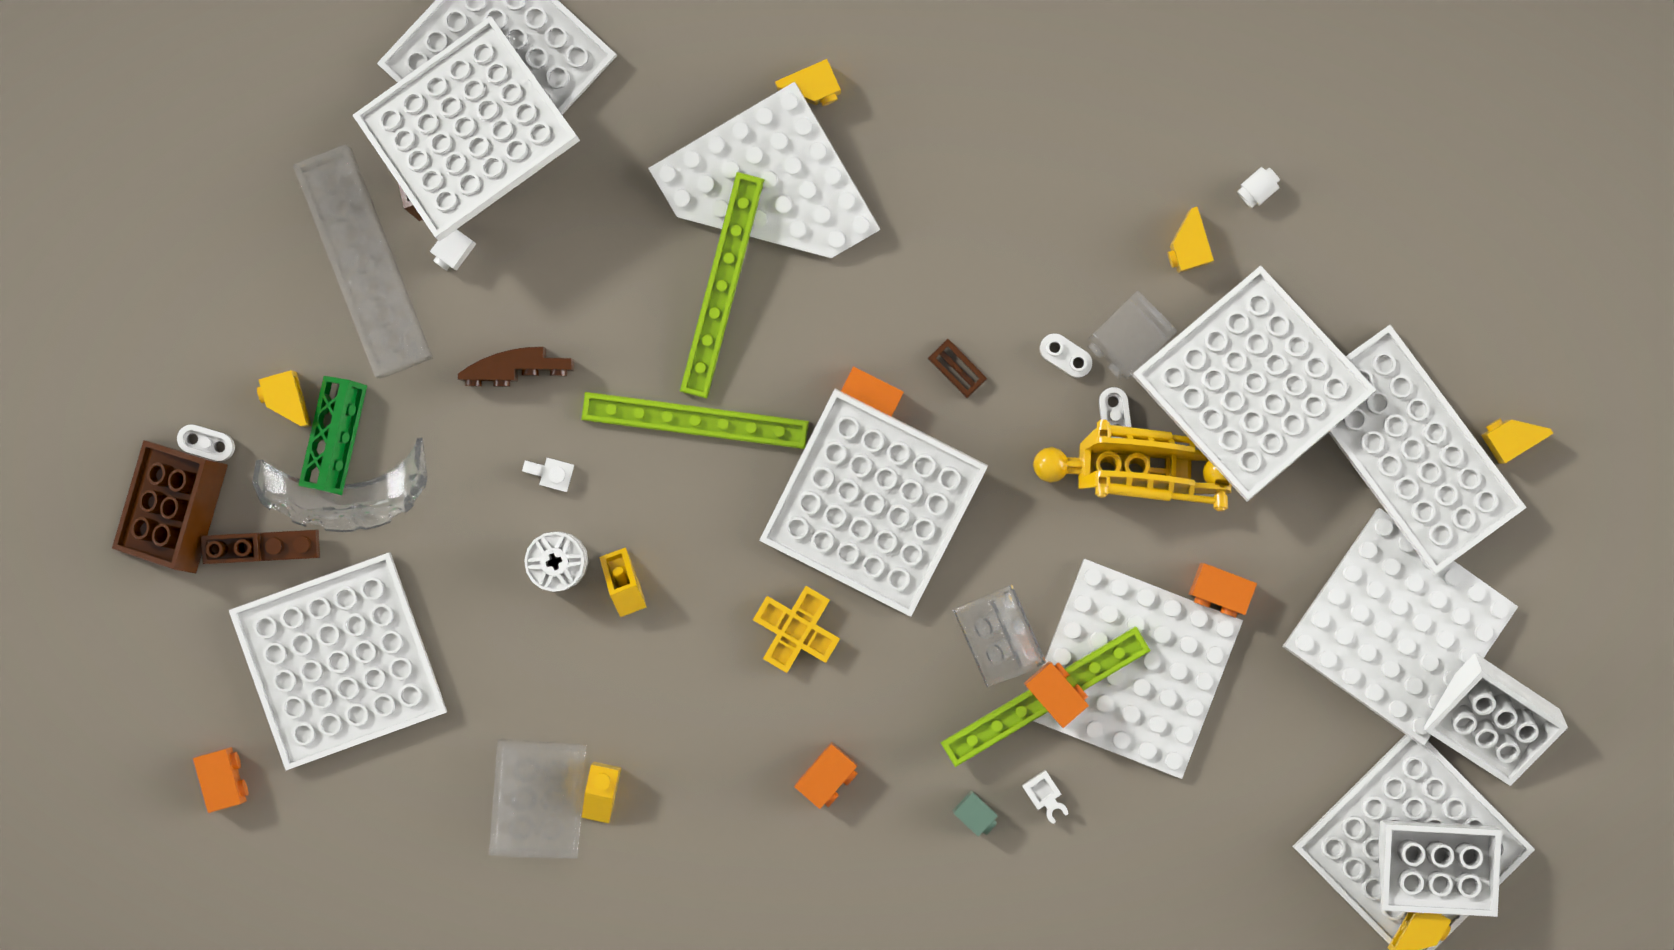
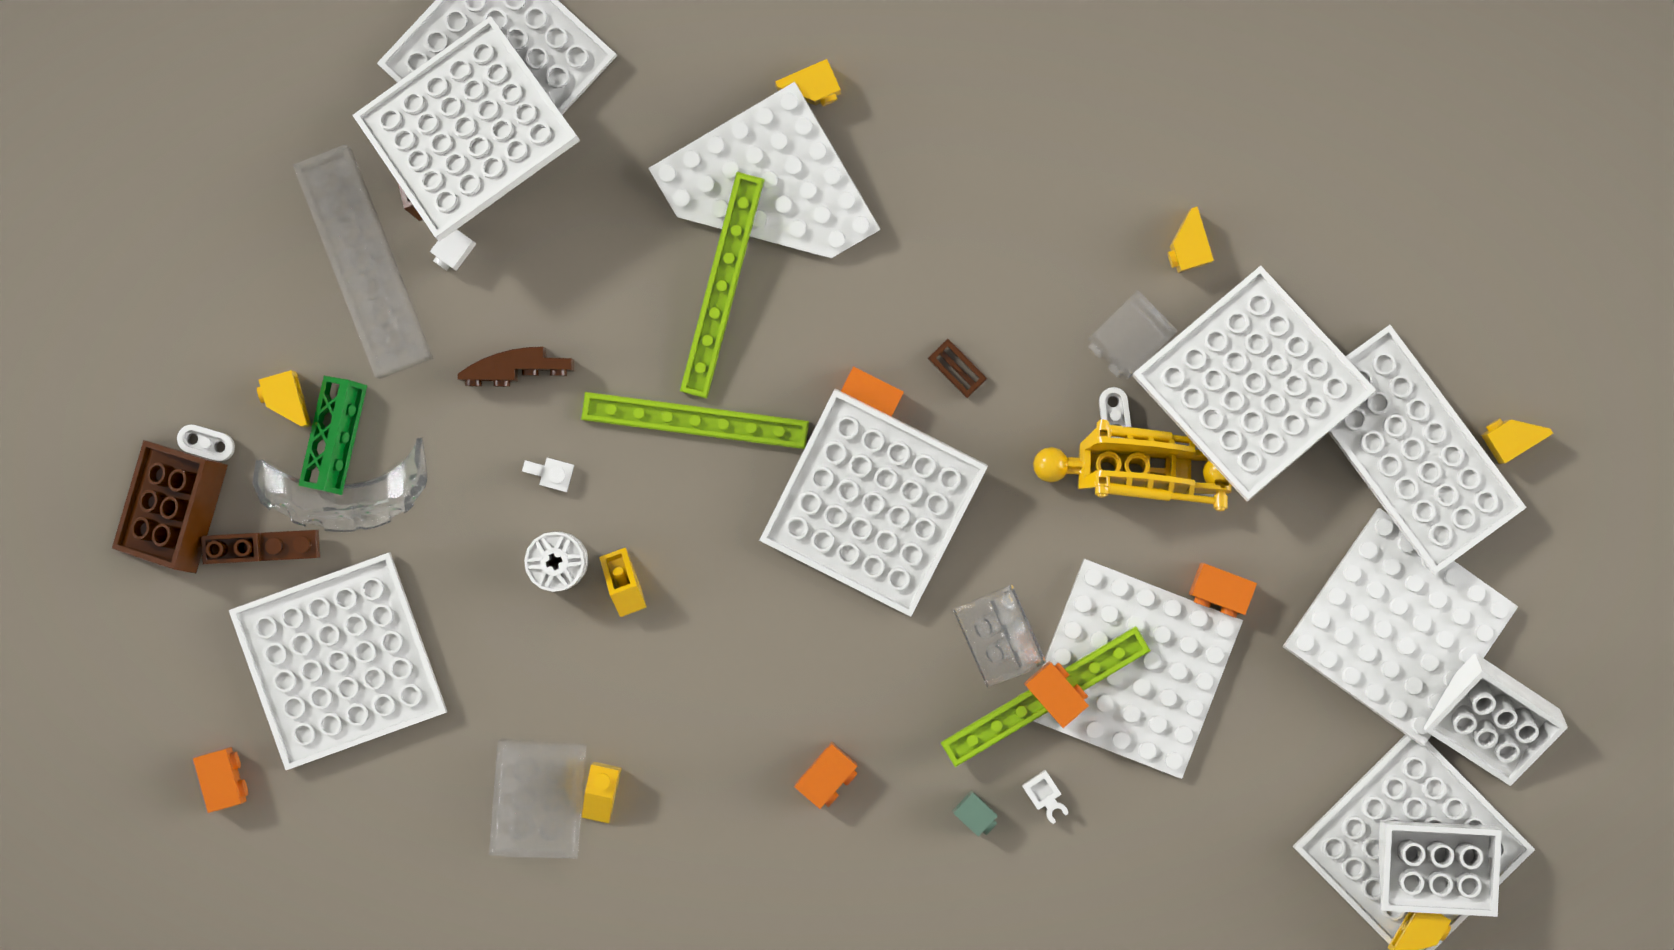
(796, 629): yellow plate -> none
(1064, 357): white plate -> none
(1259, 187): white brick -> none

